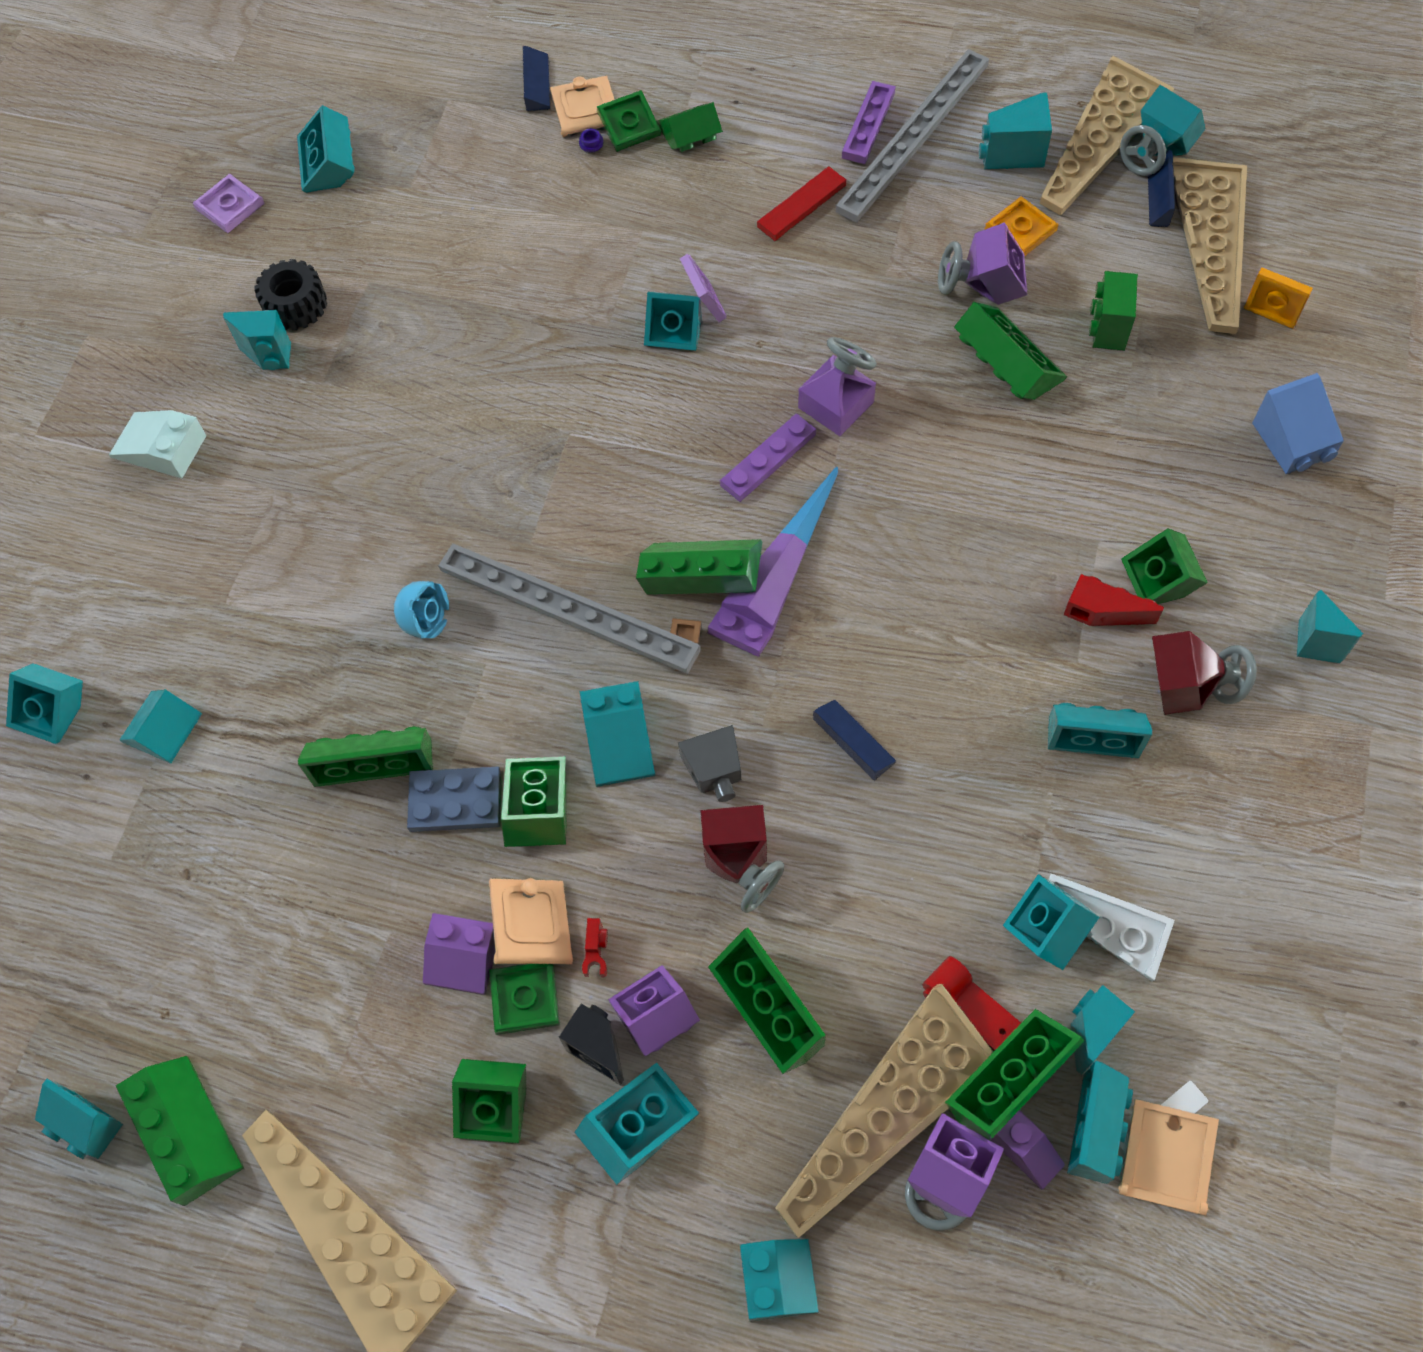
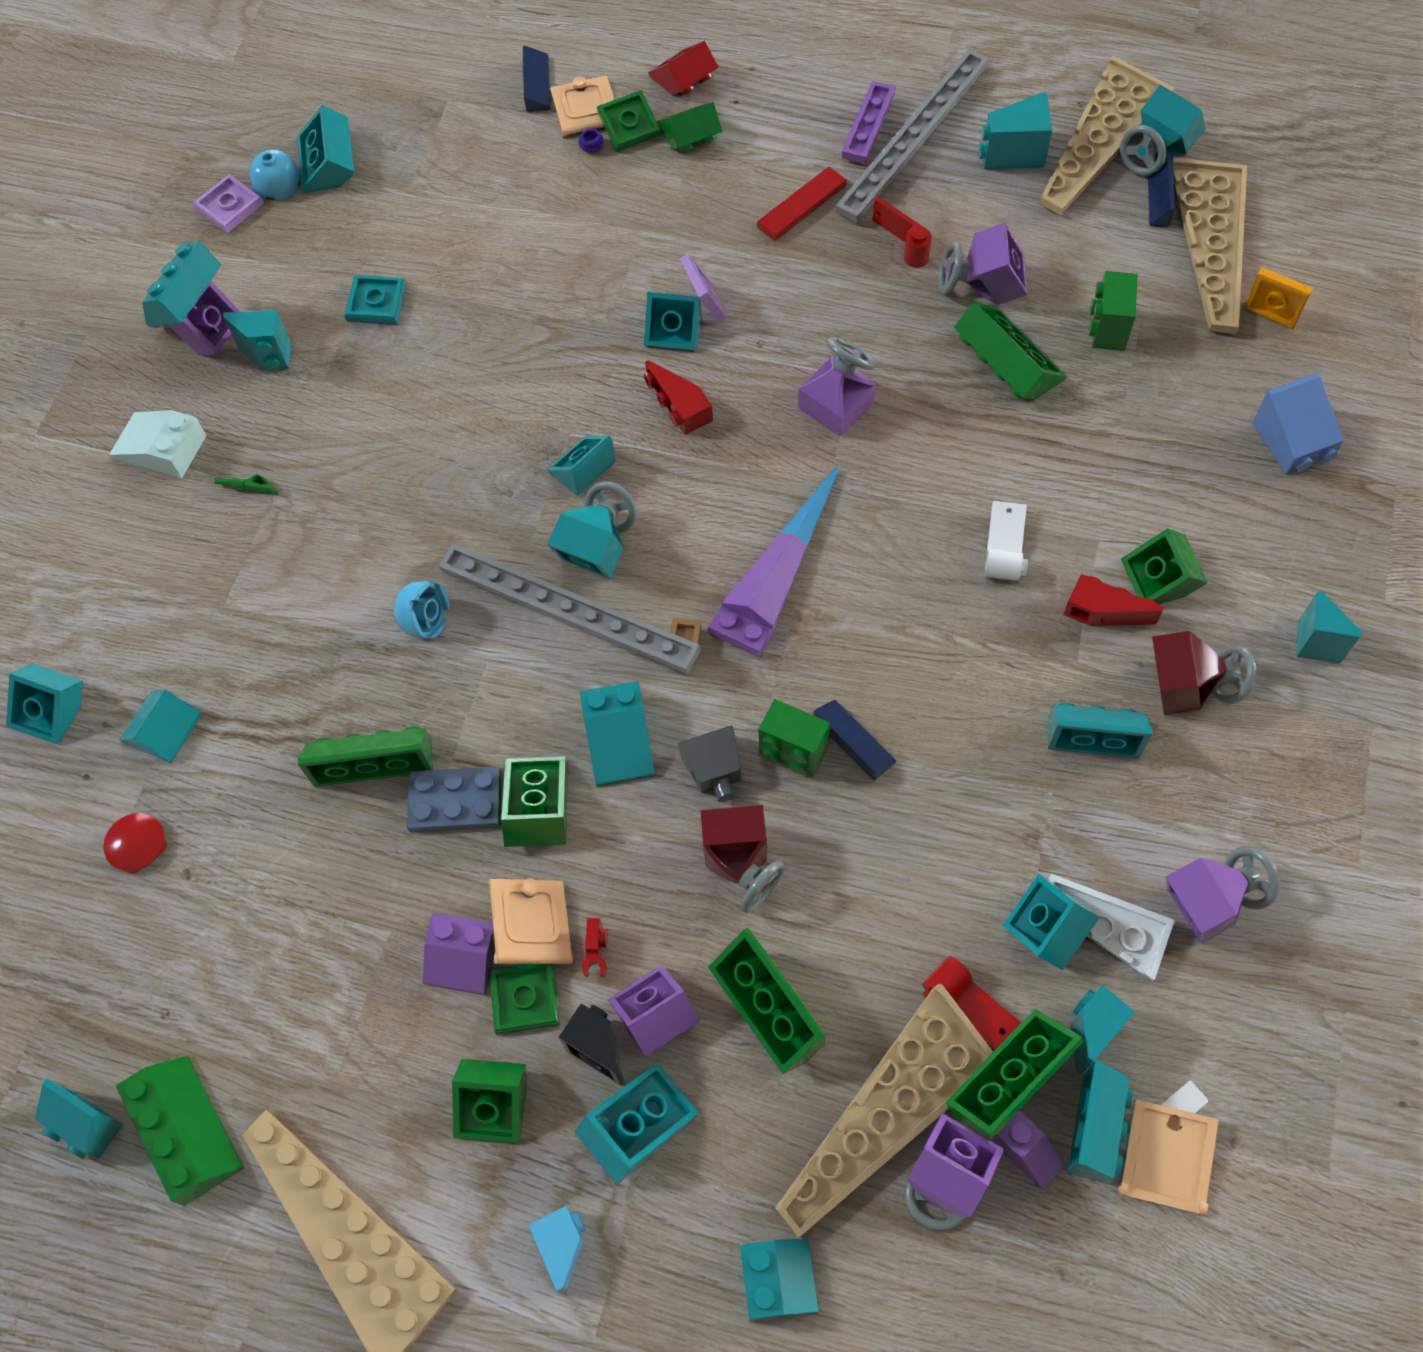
(134, 842): none -> red dish
(179, 285): none -> teal slope
(204, 324): none -> medium lavender piece
(248, 484): none -> green hand
(274, 175): none -> medium azure cylinder
(296, 279): black tyre -> none
(375, 299): none -> teal tile
(559, 1244): none -> medium azure slope
(584, 463): none -> teal slope
(589, 533): none -> teal piece
(683, 399): none -> red slope
(685, 69): none -> red slope
(700, 567): green slope -> none
(768, 457): medium lavender plate -> none
(793, 738): none -> green brick
(915, 236): none -> red door
(1005, 542): none -> white door
(1025, 223): light orange tile -> none
(1214, 892): none -> medium lavender piece

